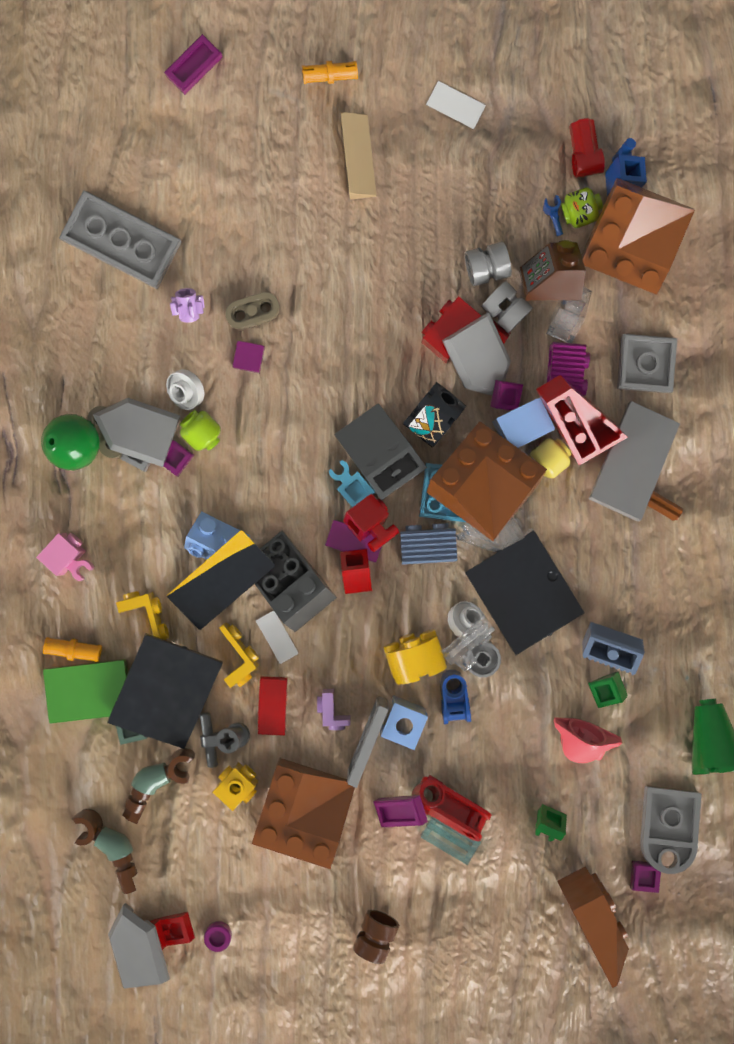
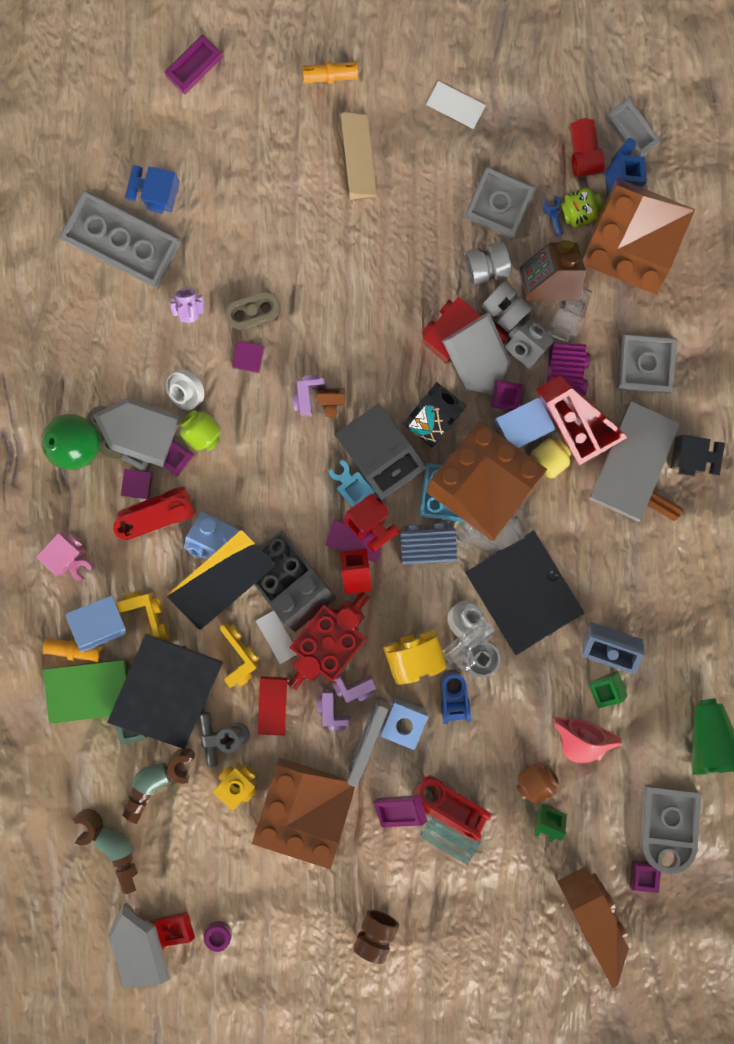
(96, 624): none -> light blue piece
(136, 484): none -> magenta tile
(154, 513): none -> red piece
(157, 188): none -> blue brick
(302, 400): none -> lavender bracket
(329, 641): none -> red piece
(331, 398): none -> dark orange tile
(362, 689): none -> lavender bracket
(499, 203): none -> light grey tile
(528, 342): none -> light grey brick
(537, 783): none -> dark orange head
(630, 123): none -> light grey tile
(693, 454): none -> black brick

